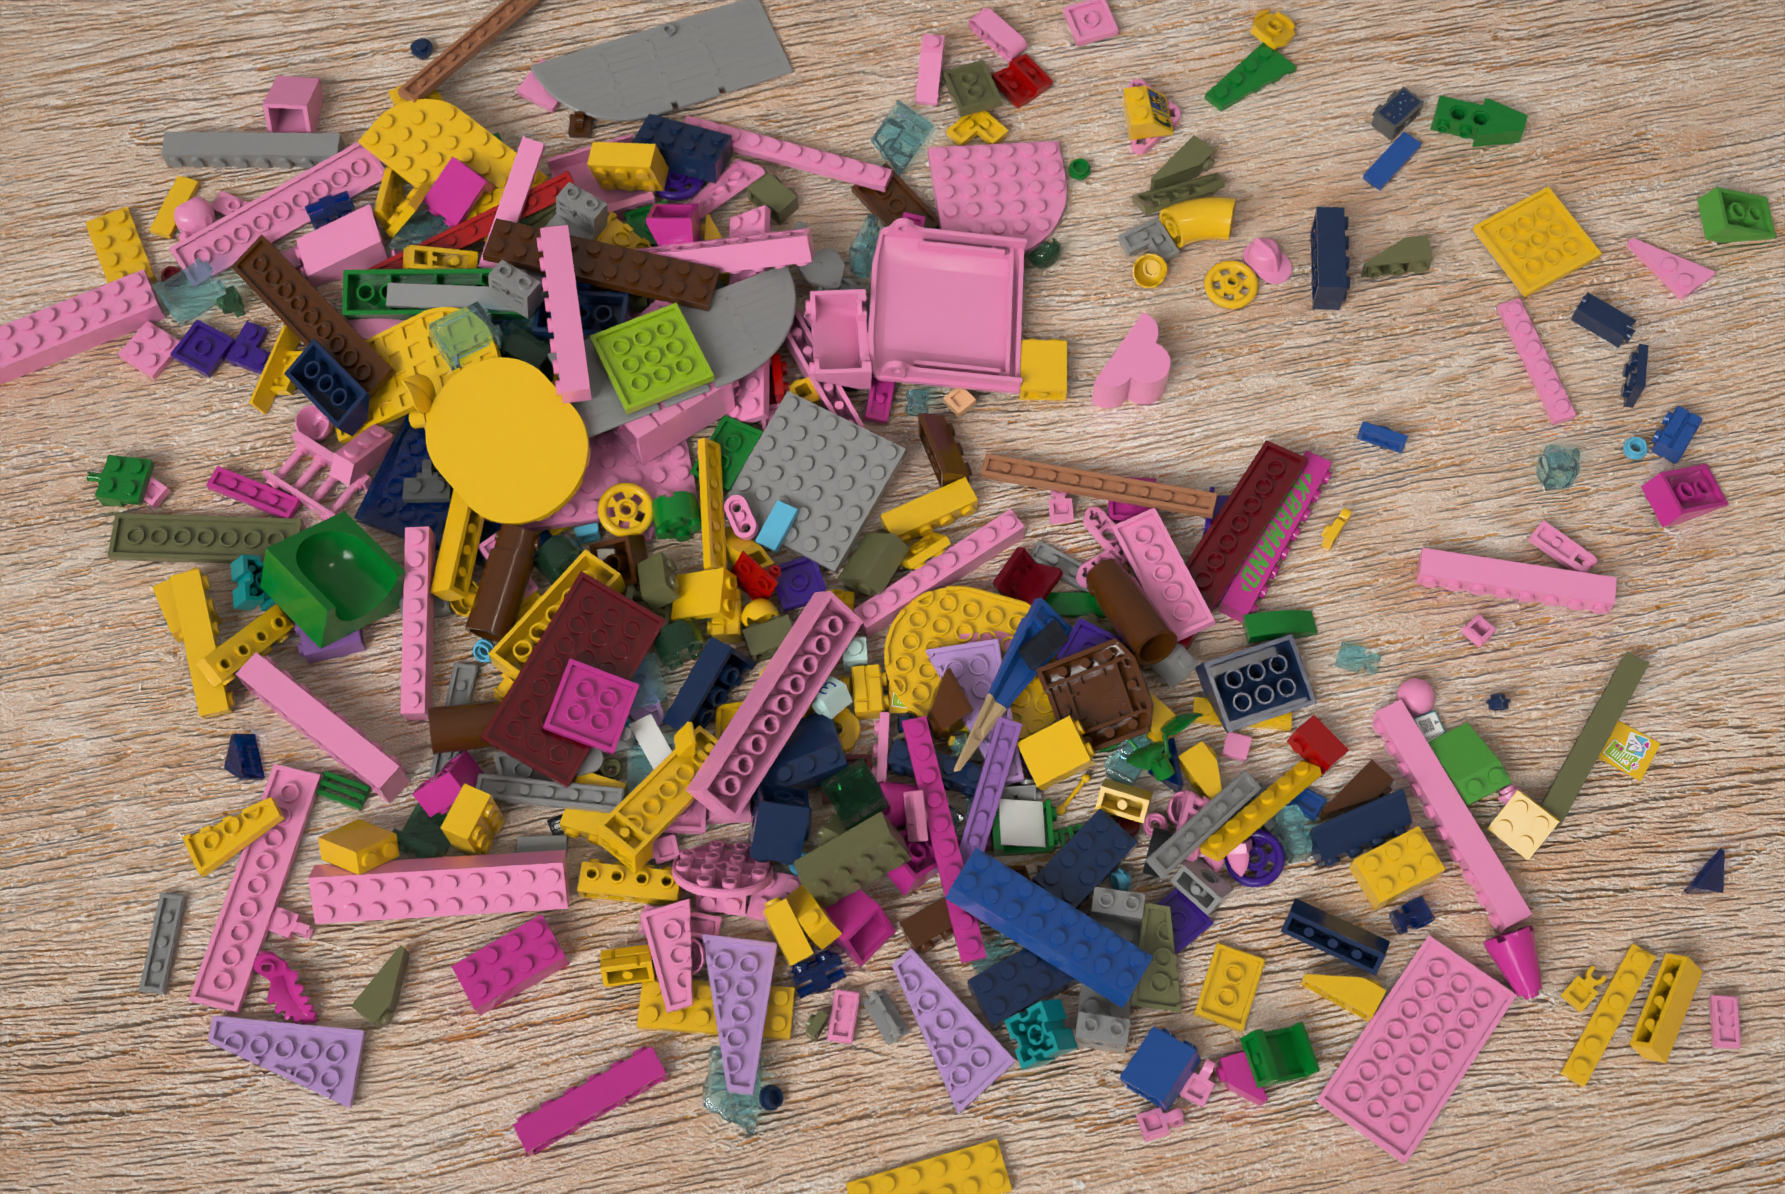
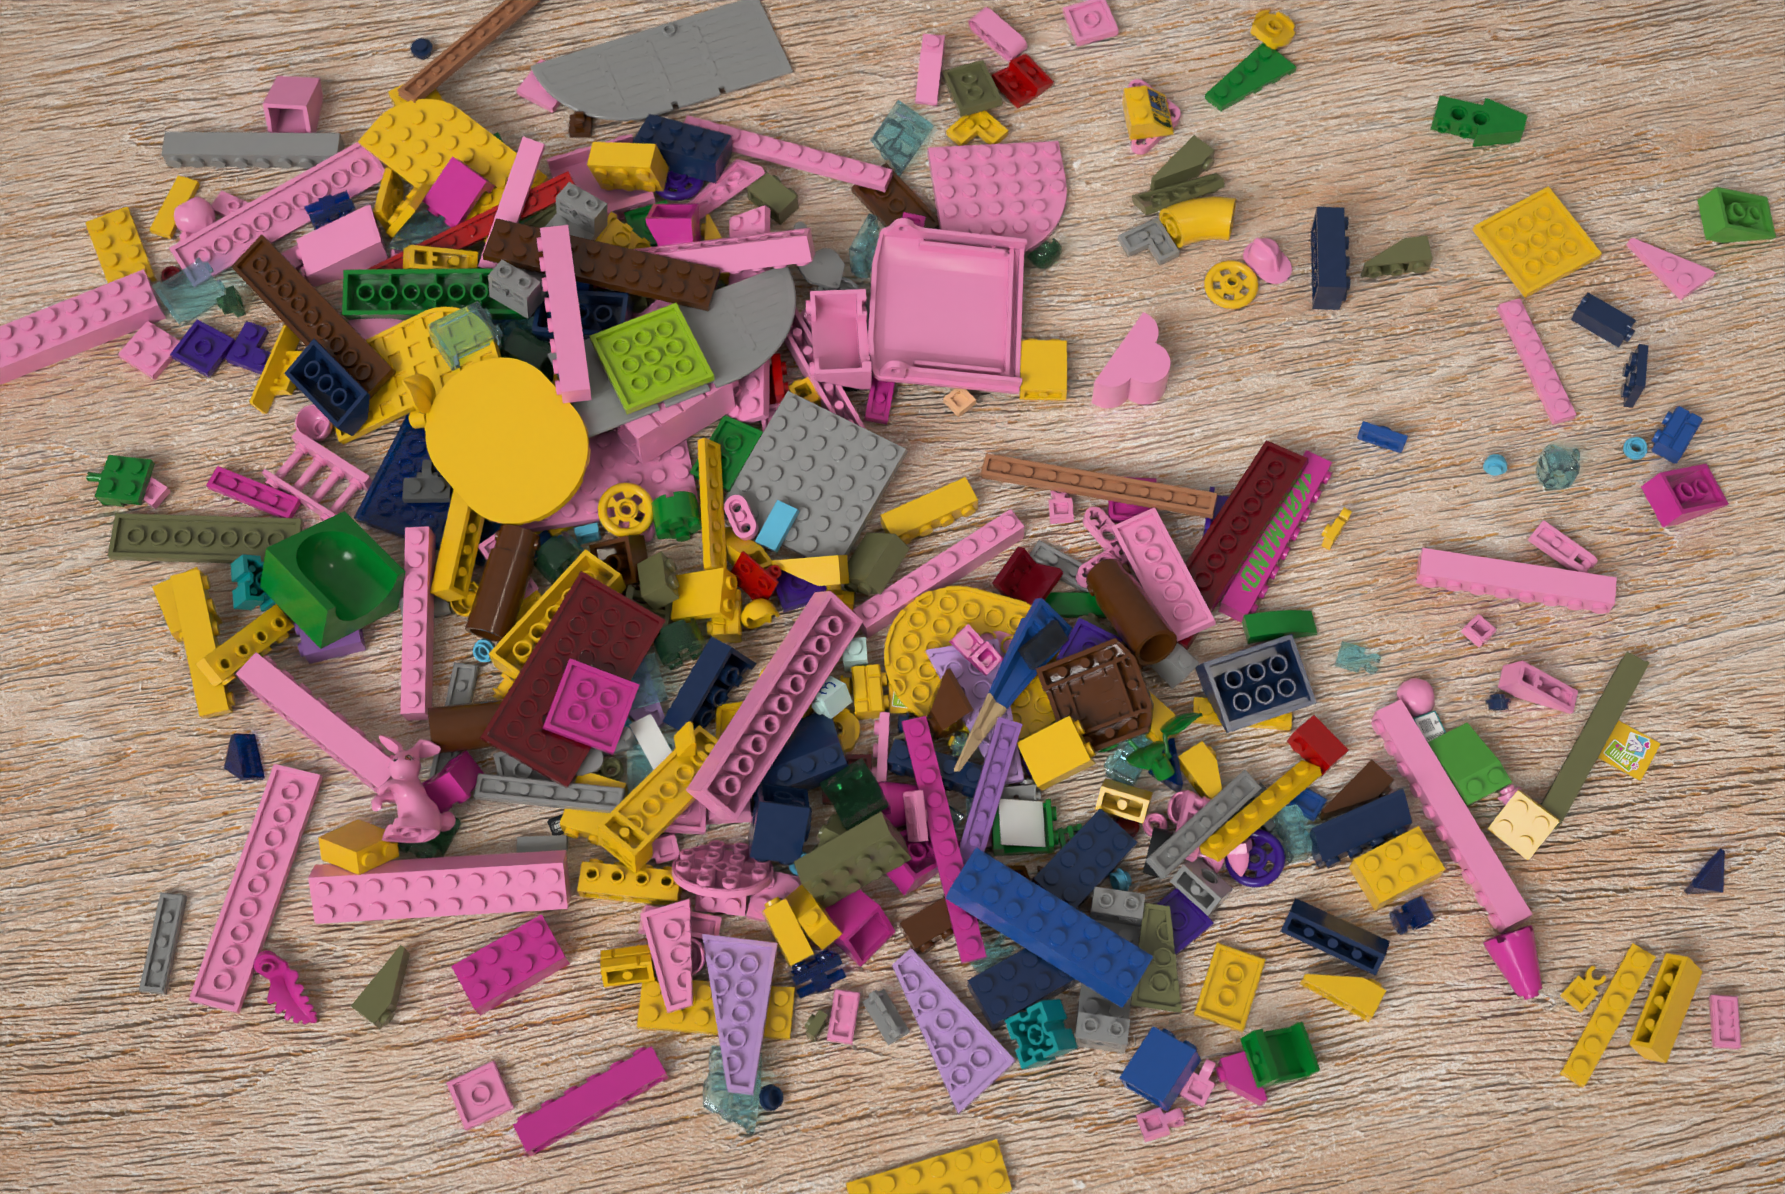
(222, 841): yellow wing -> none
(286, 924): bright pink plate -> none
(309, 1055): lavender wing -> none
(331, 776): green tile -> none
(361, 454): bright pink brick -> none
(417, 814): none -> bright pink animal
(434, 296): light grey tile -> none
(473, 821): yellow brick -> none
(480, 1095): none -> bright pink tile
(765, 638): olive brick -> none
(818, 570): none -> yellow slope
(916, 402): clear light blue wheel -> none
(929, 545): yellow plate -> none
(941, 449): reddish brown slope -> none
(976, 650): none -> slope
(1060, 810): yellow hinge -> none
(1079, 169): green plate -> none
(1149, 270): yellow hair -> none
(1236, 746): bright pink tile -> none
(1392, 161): blue tile -> none
(1397, 113): brick -> none
(1416, 1049): bright pink plate -> none
(1495, 465): none -> medium azure plate
(1537, 687): none -> bright pink slope

